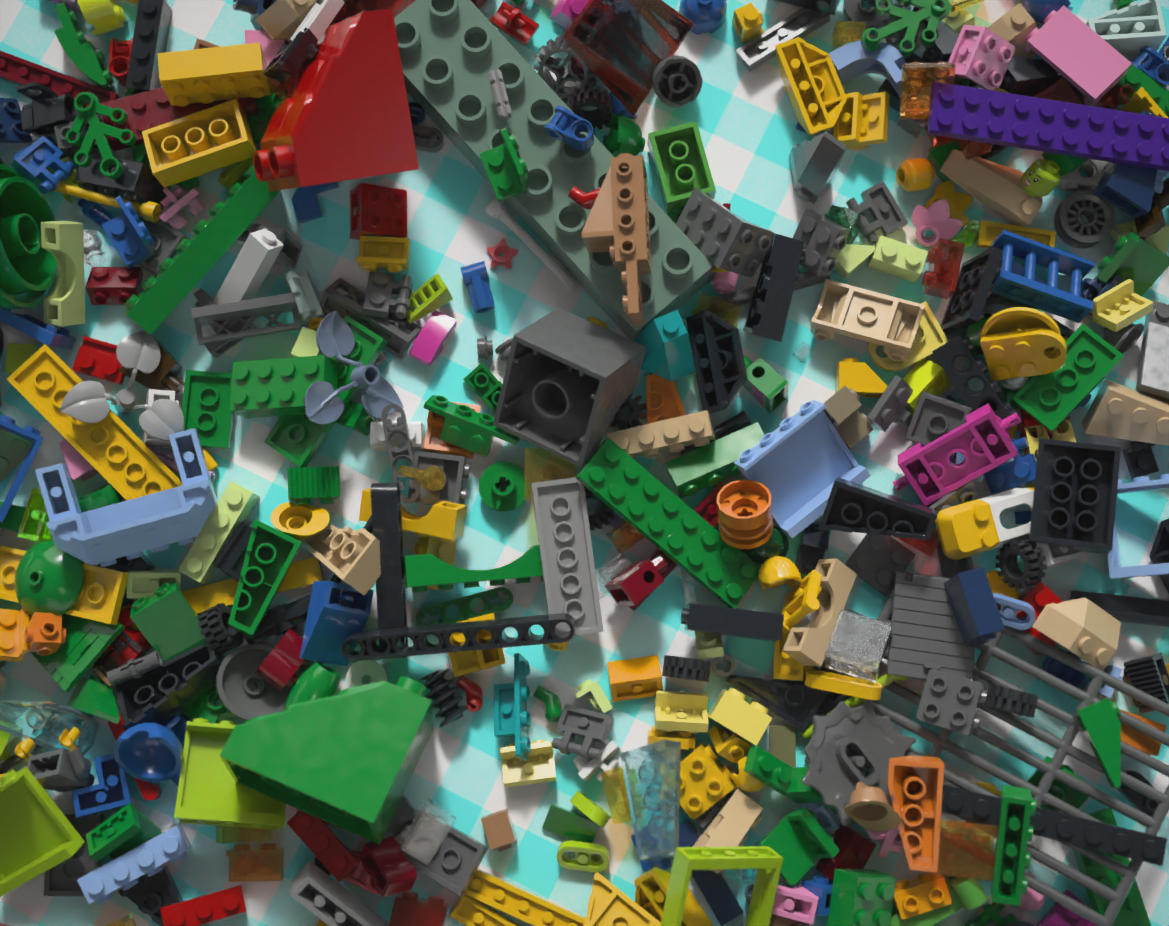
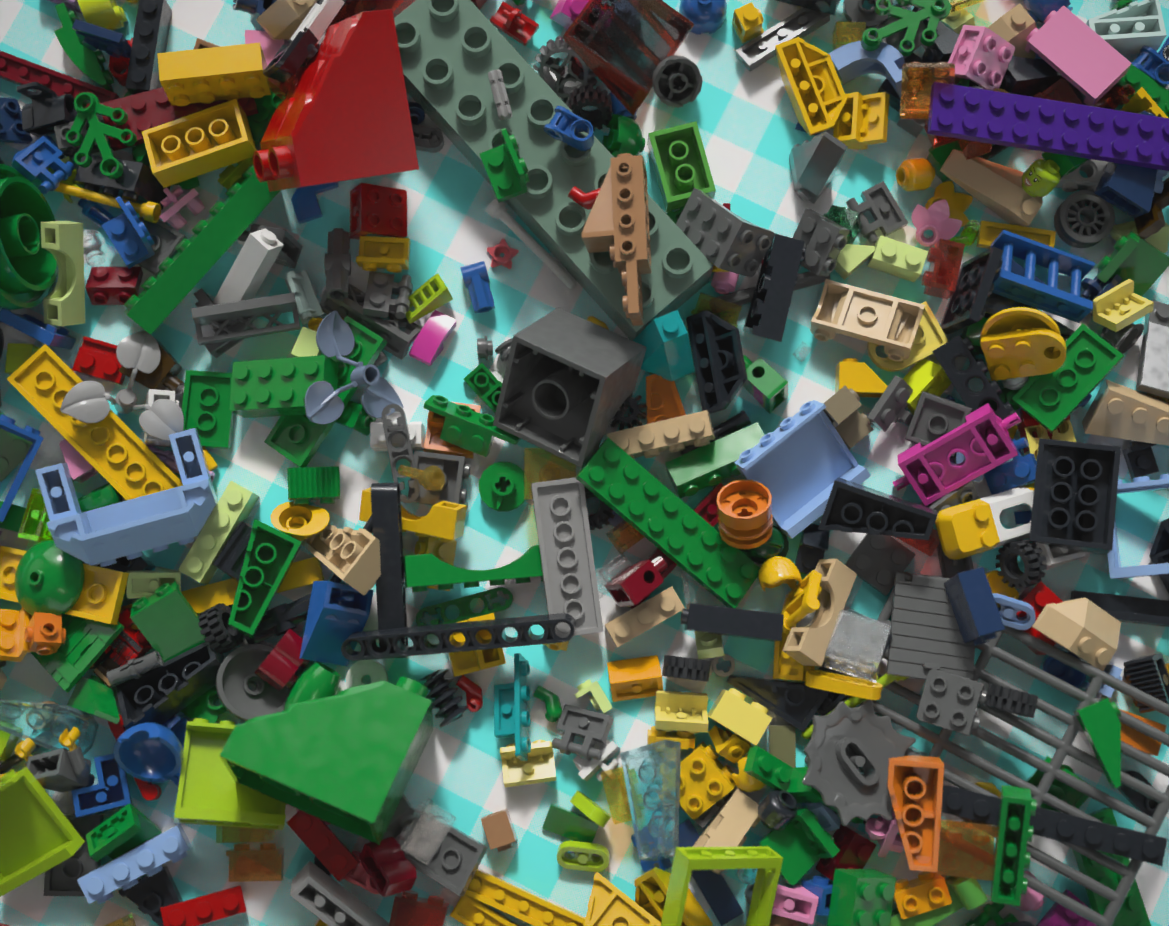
(100, 38): none -> dark blue plate
(337, 264): none -> dark grey piece
(644, 616): none -> tan arch
(777, 810): none -> black head
(871, 809): medium nougat piece -> none

